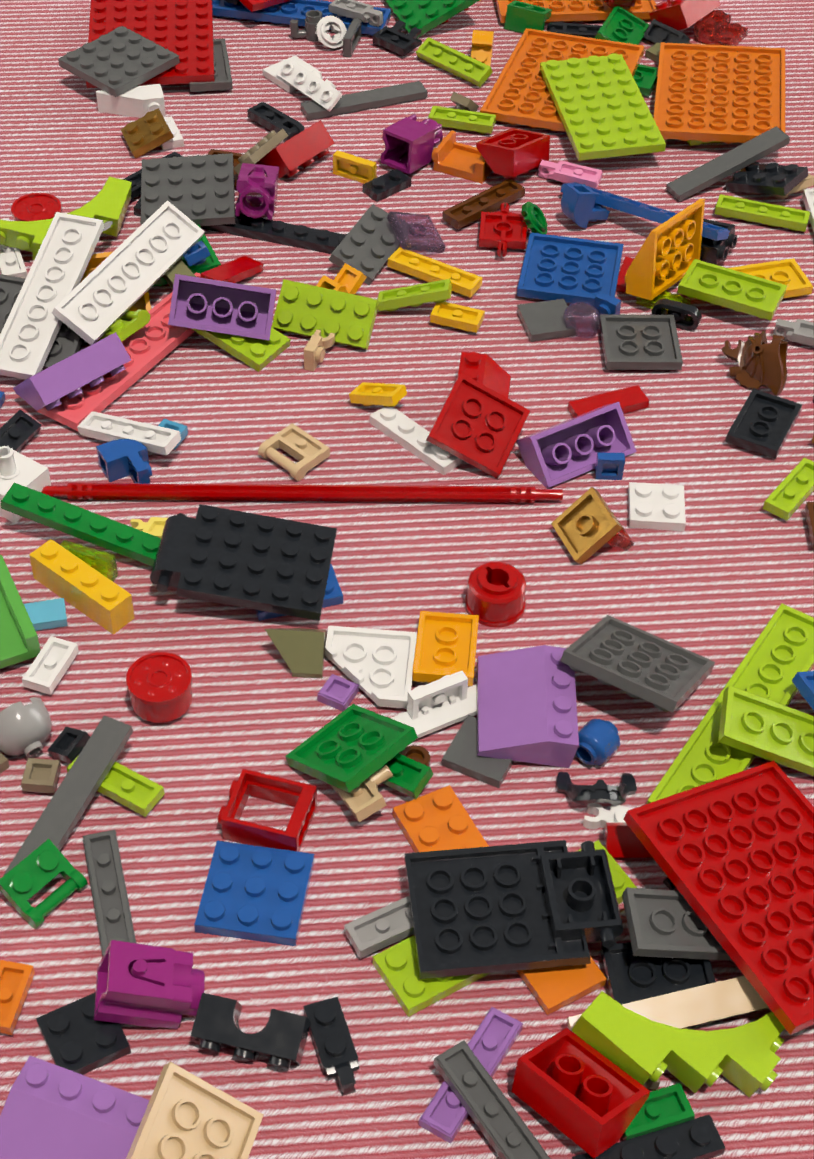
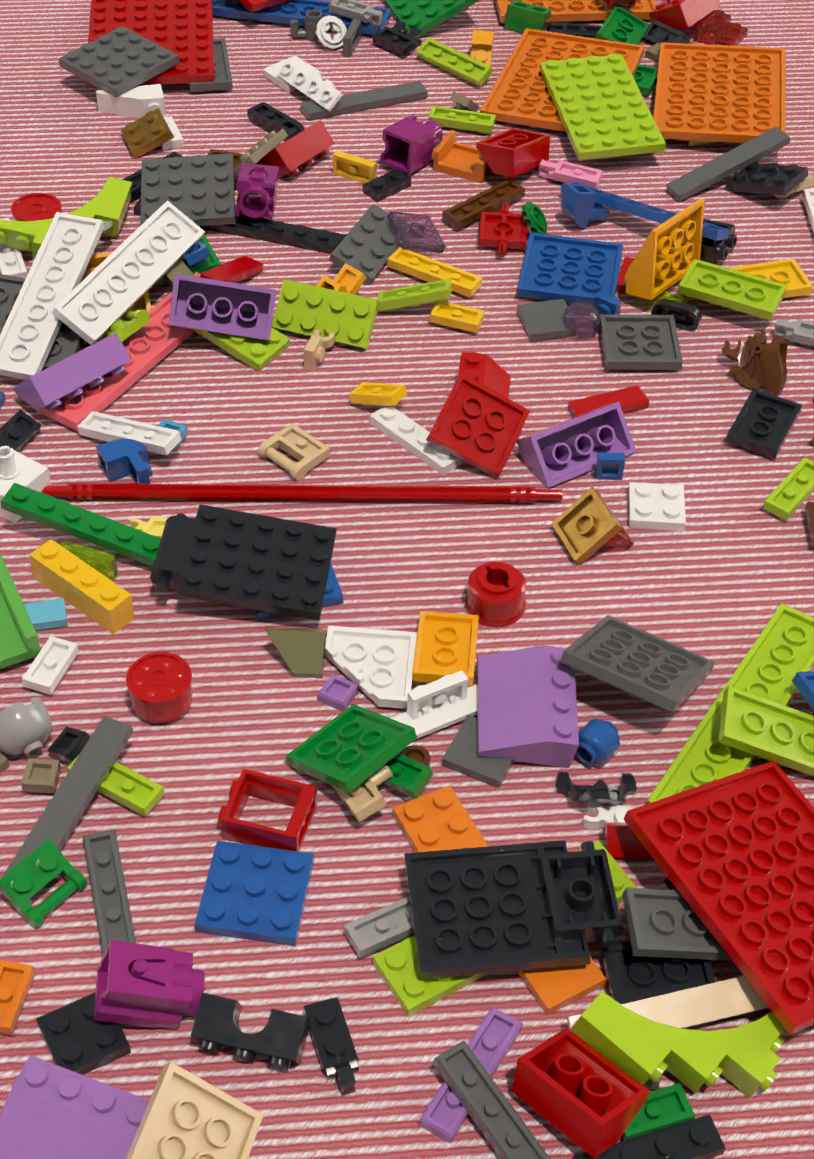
(762, 213): lime plate -> none

